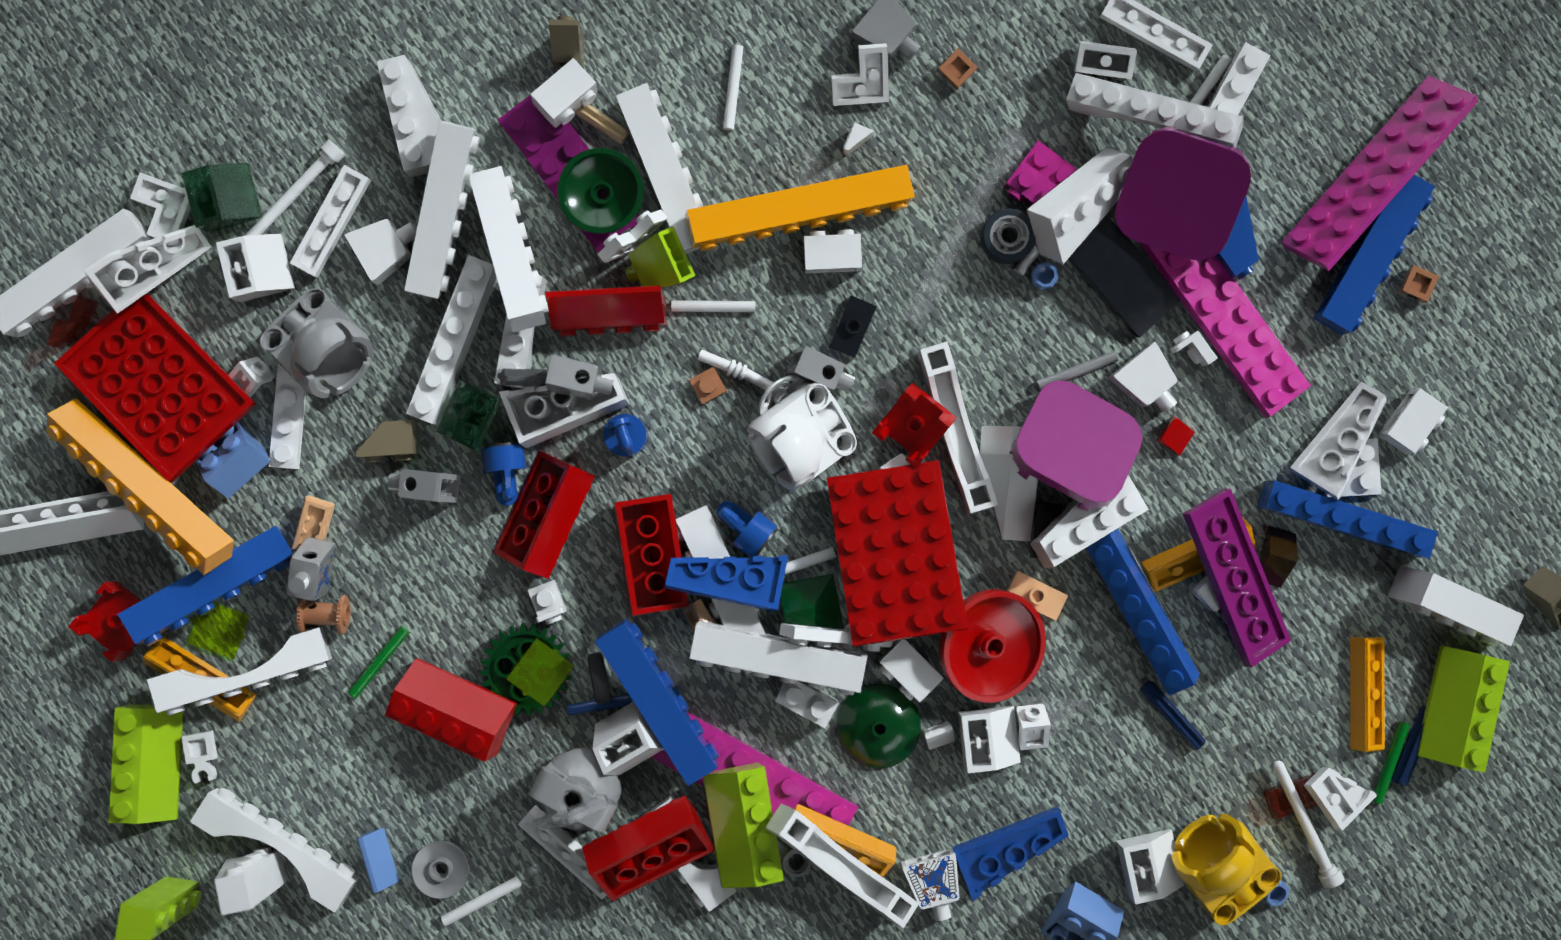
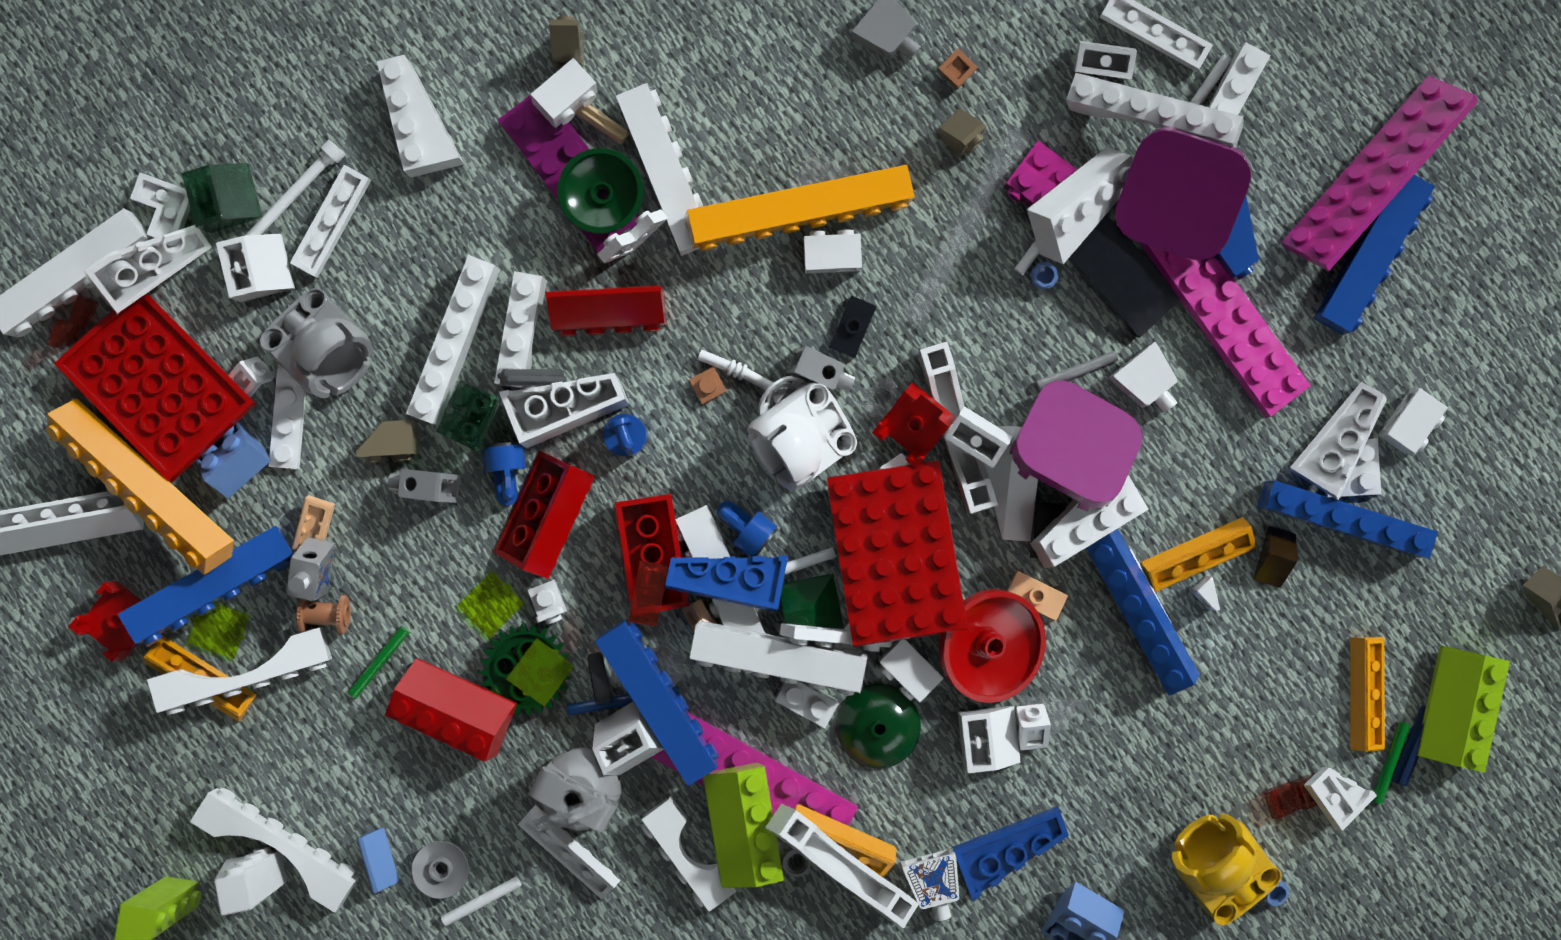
(145, 765): lime slope -> none
(200, 749): white plate -> none
(381, 247): white torso -> none
(440, 209): white brick -> none
(490, 604): none -> clear neon green piece
(507, 250): white brick -> none
(564, 373): light grey torso -> none
(647, 848): red slope -> none
(648, 593): none -> clear red slope
(660, 261): lime torso -> none
(712, 306): white bar -> none
(733, 87): white bar -> none
(856, 137): white slope -> none
(869, 84): white plate -> none
(939, 735): white slope -> none
(962, 133): none -> dark tan slope
(978, 437): none -> white brick
(996, 247): wheel -> none
(1149, 866): white slope -> none
(1172, 715): dark blue axle -> none
(1175, 435): red slope -> none
(1198, 350): white bracket -> none
(1237, 577): magenta plate -> none
(1328, 874): white piece -> none
(1418, 284): nougat plate -> none
(1456, 606): white wedge -> none

